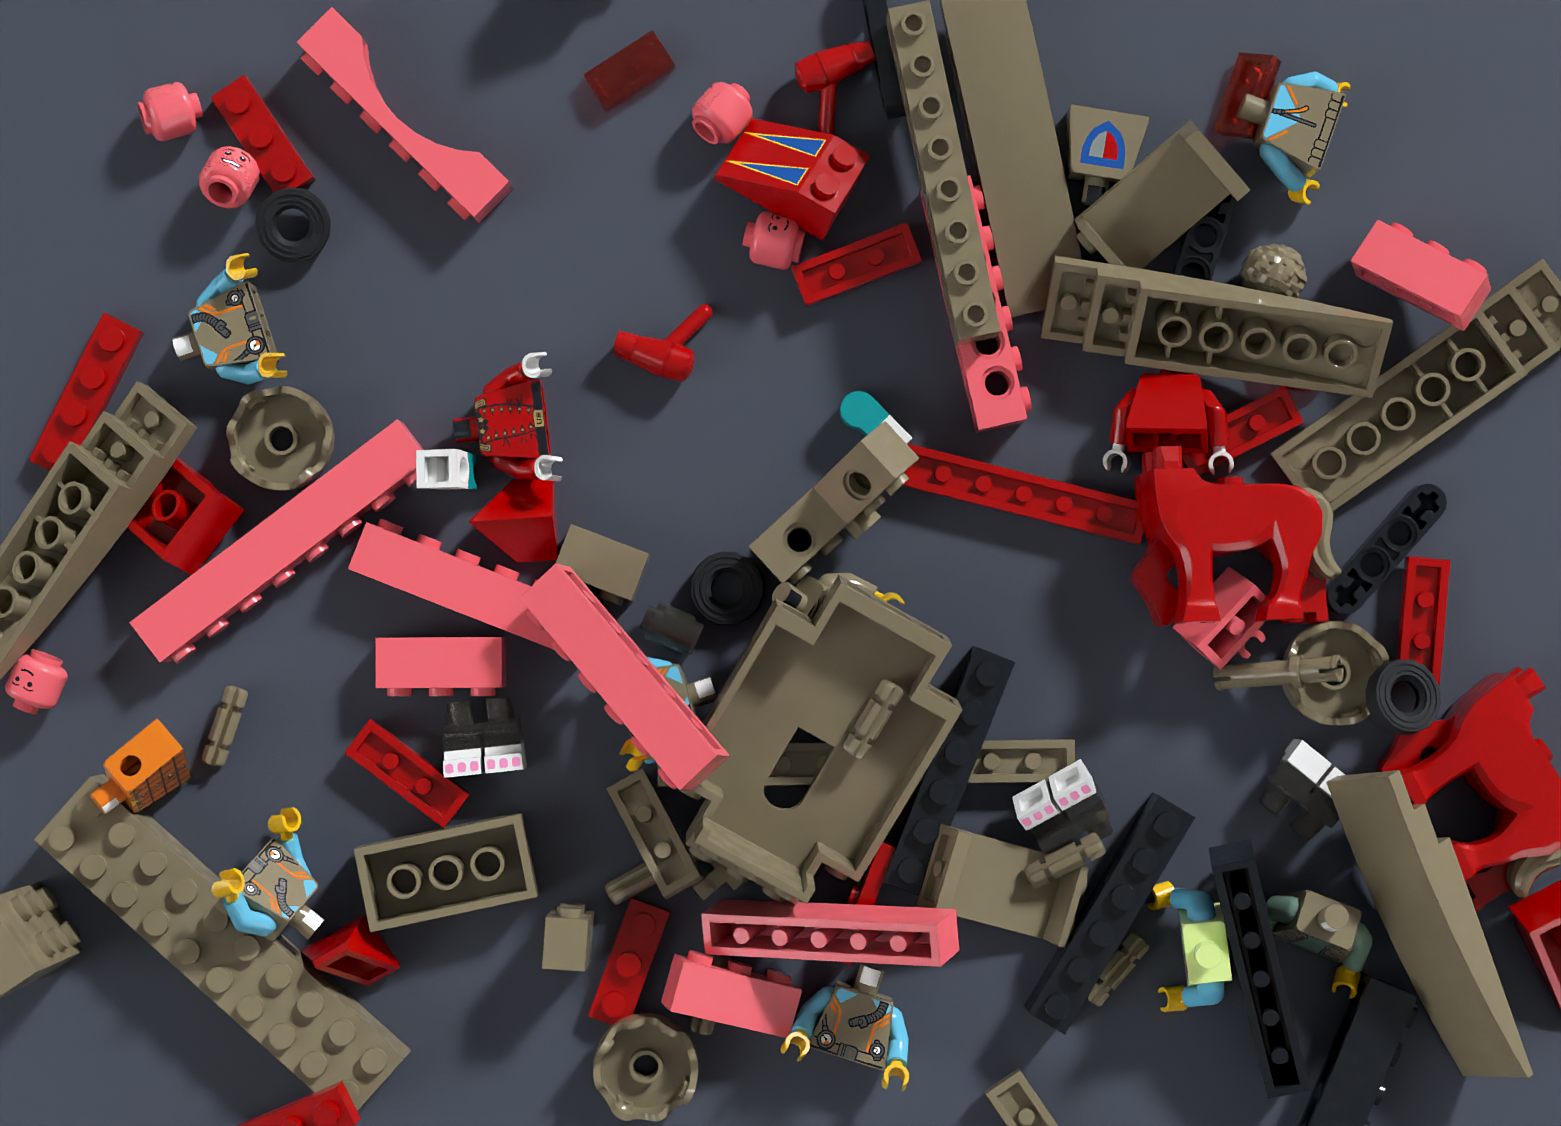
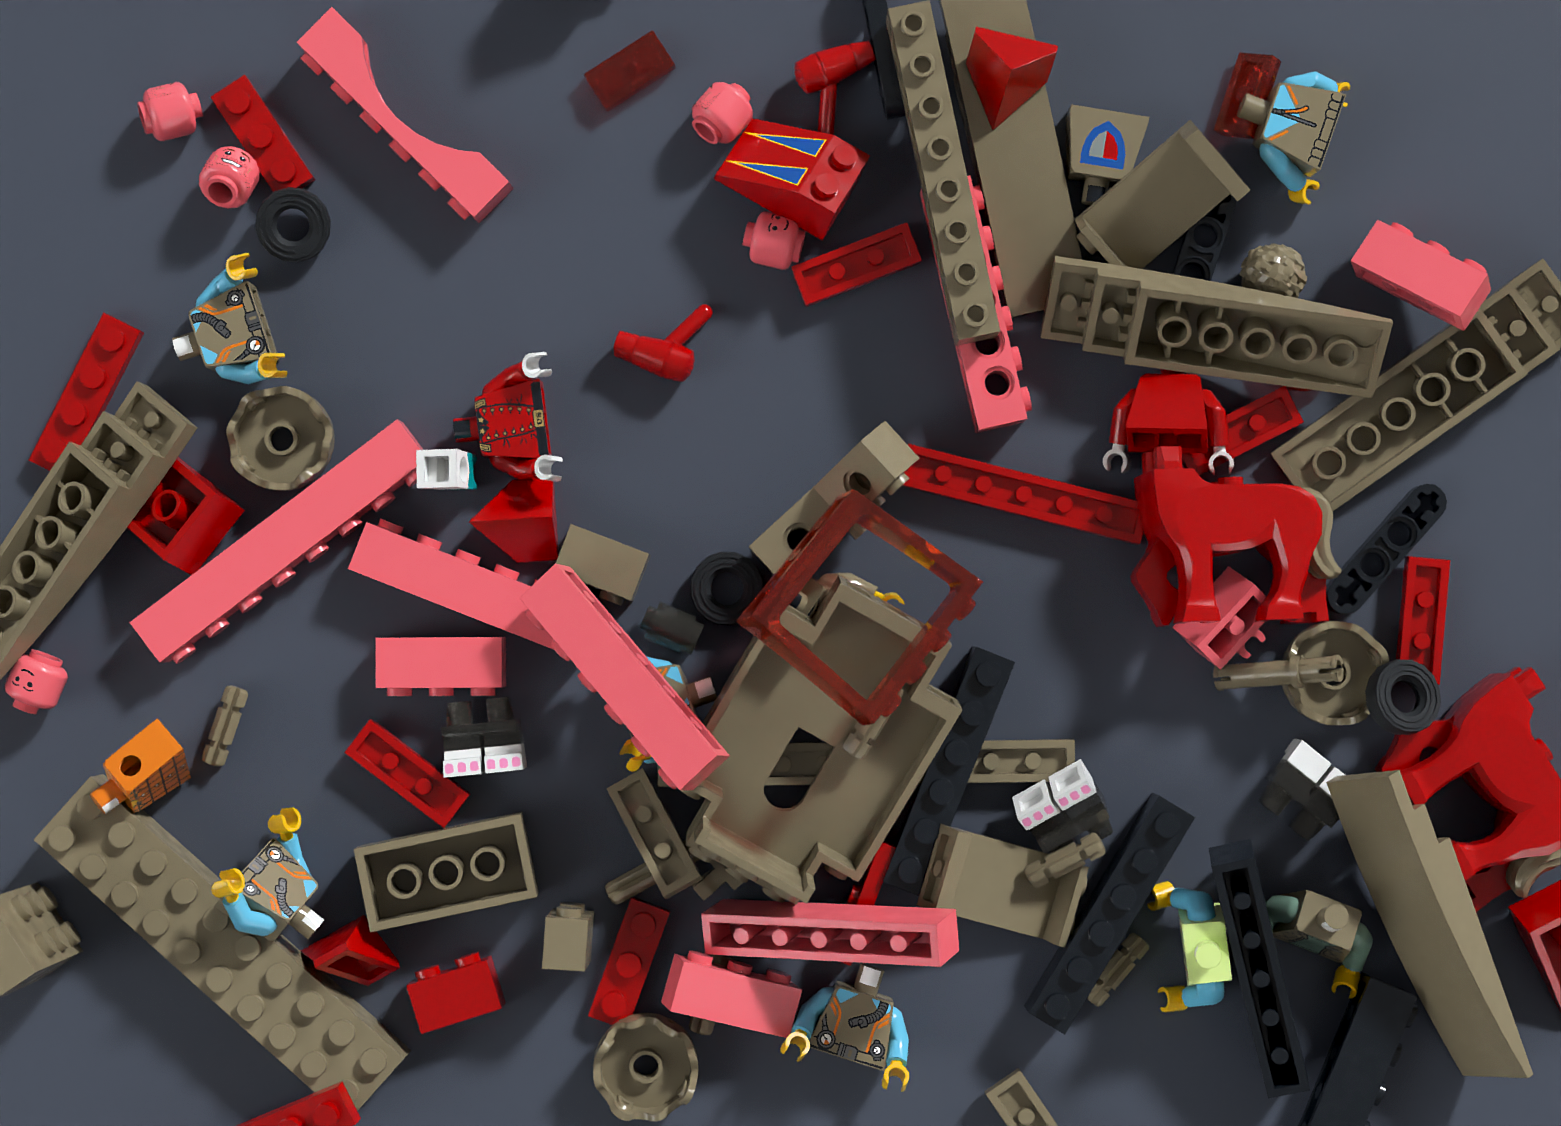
(455, 993): none -> red brick
(764, 612): none -> clear red windscreen
(864, 414): teal leg -> none
(1007, 70): none -> red slope

